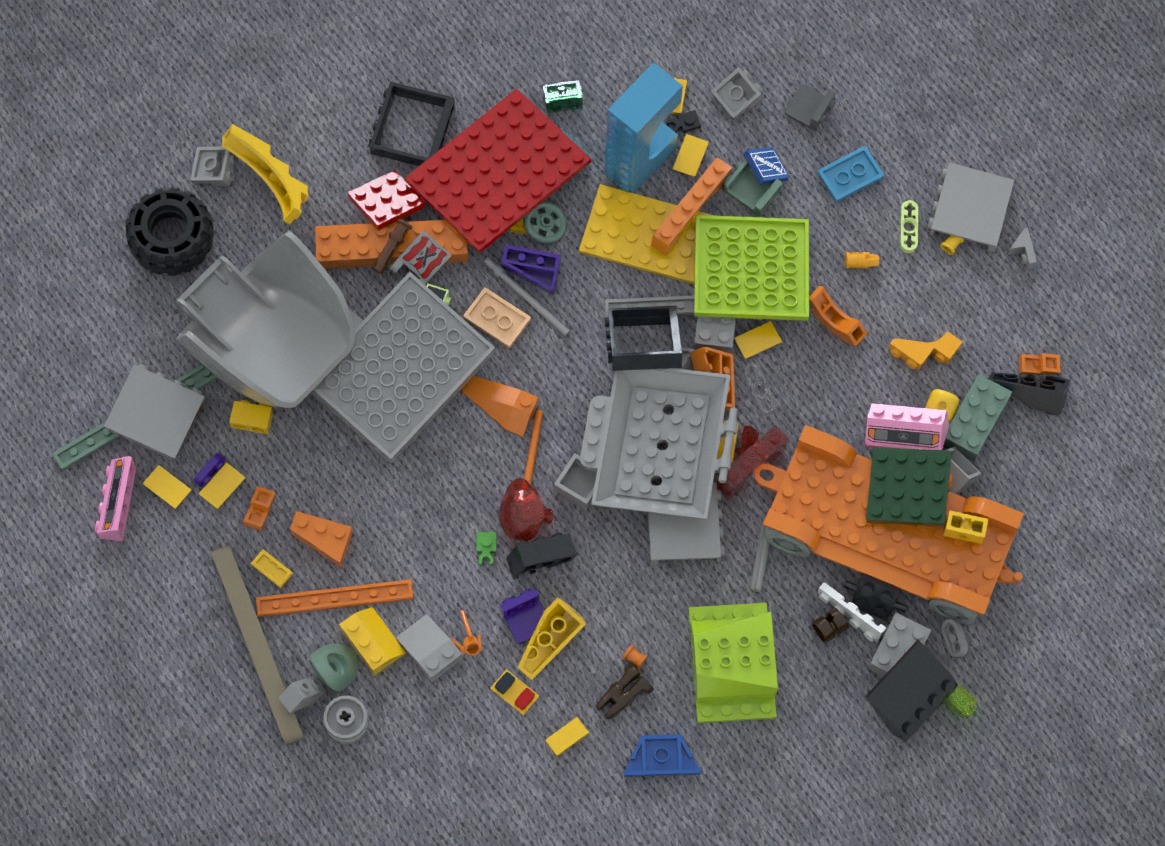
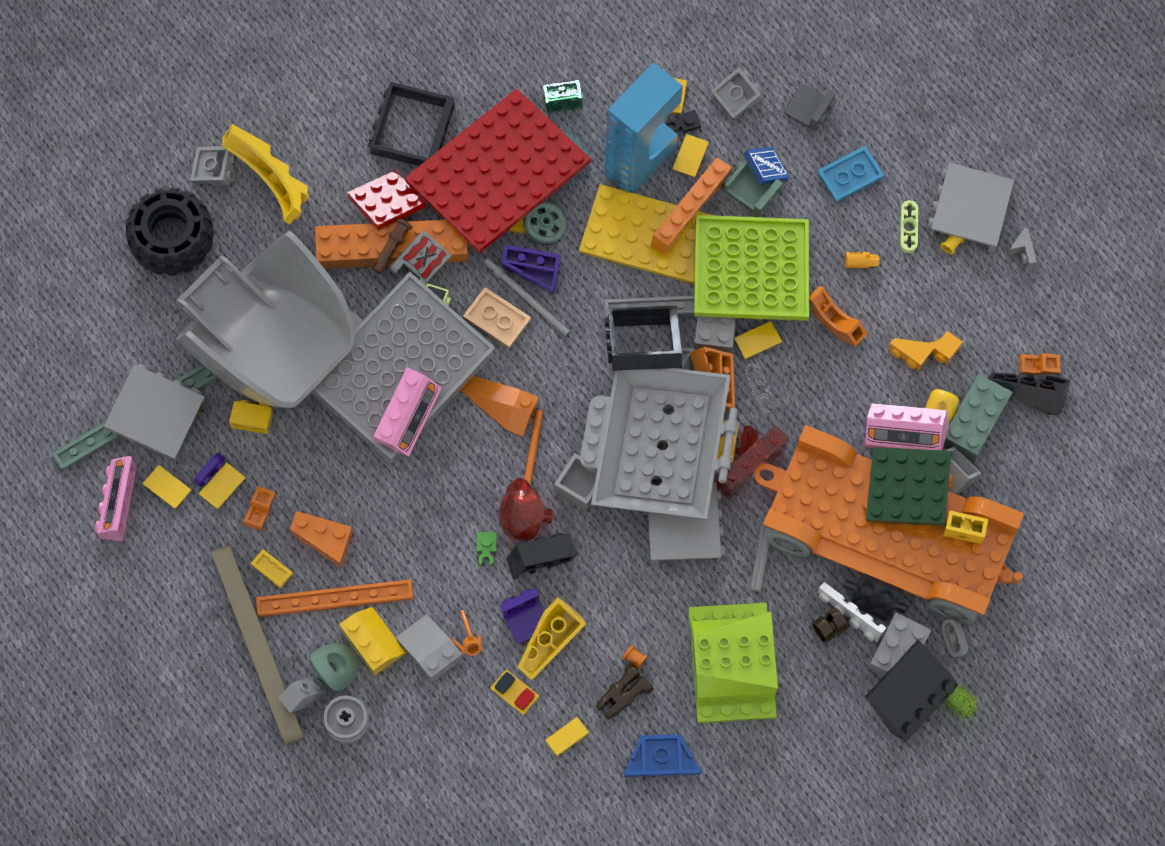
(407, 412): none -> bright pink slope

